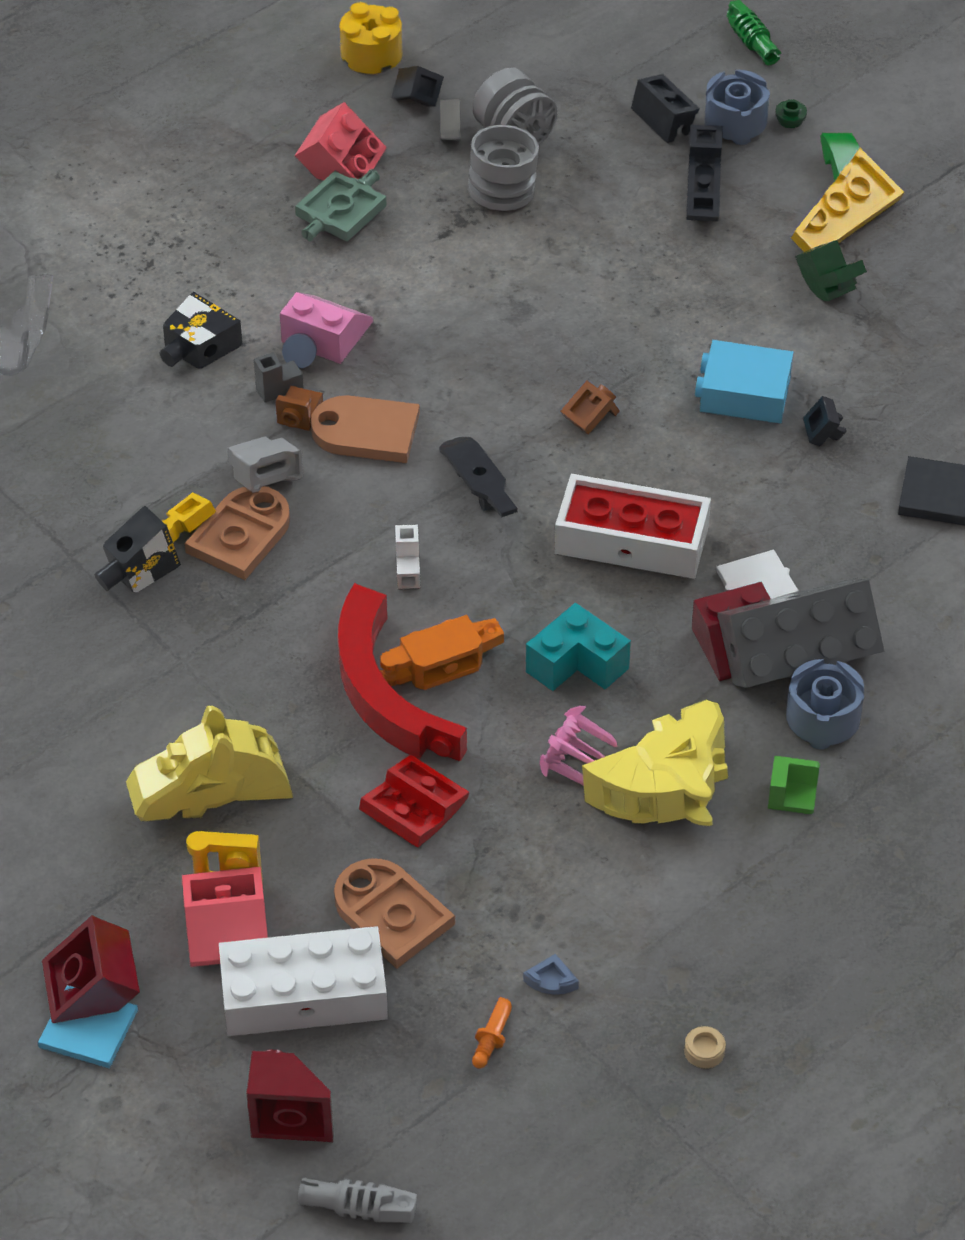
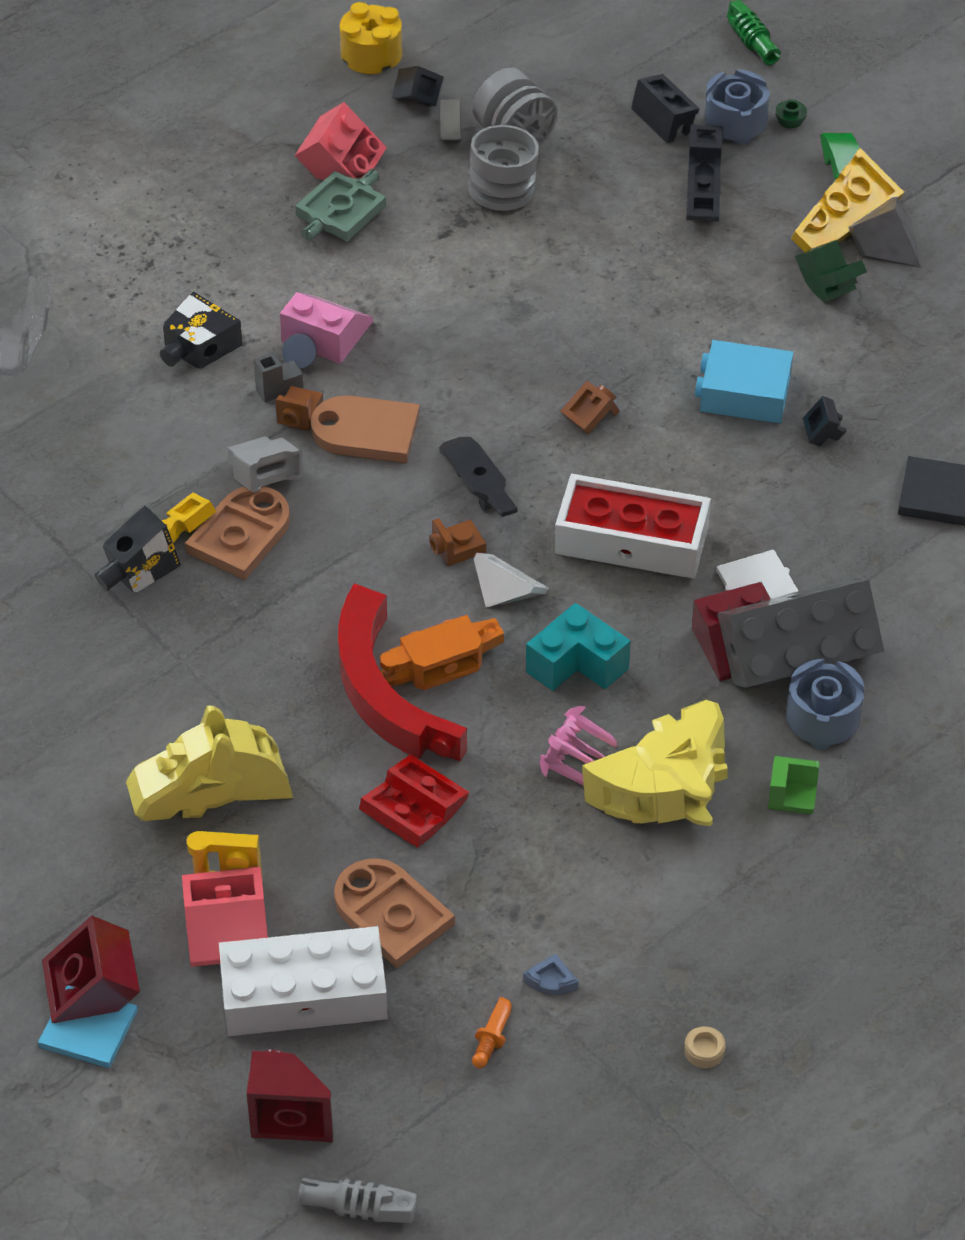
(407, 556): white piece -> none
(456, 542): none -> dark orange bracket
(503, 582): none -> white slope
(886, 234): none -> flat silver slope

